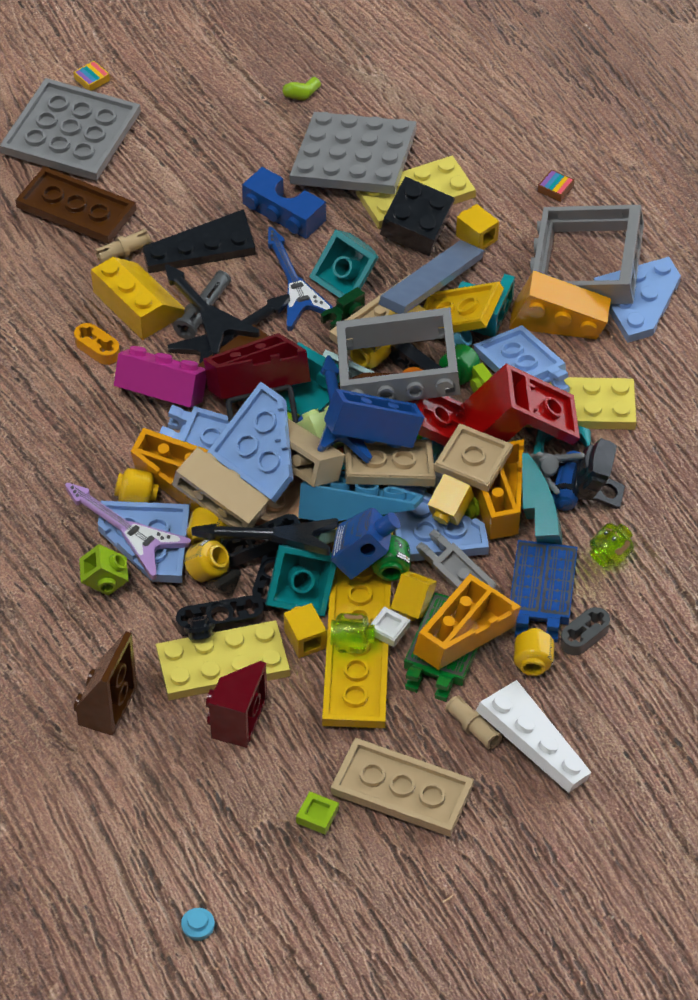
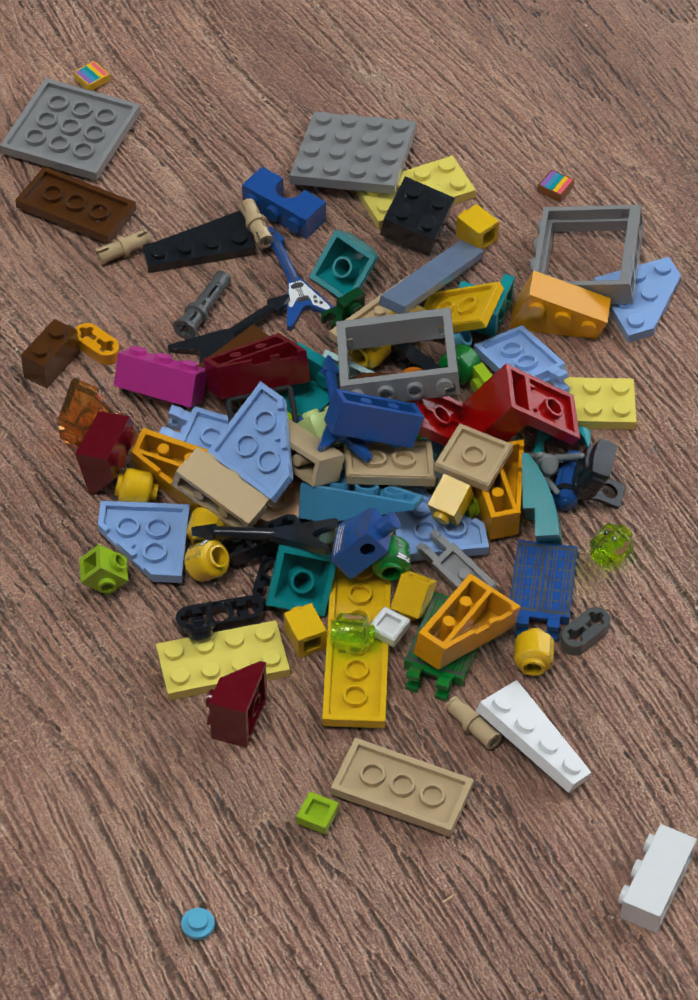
(50, 353): none -> reddish brown brick
(80, 410): none -> clear orange slope
(105, 449): none -> dark red slope
(108, 688): reddish brown slope -> none
(135, 296): yellow slope -> none
(141, 538): lavender piece -> none
(215, 321): black piece -> none
(226, 583): clear smoke slope -> none
(256, 223): none -> tan pin
(301, 91): lime arm -> none
(656, 877): none -> white brick

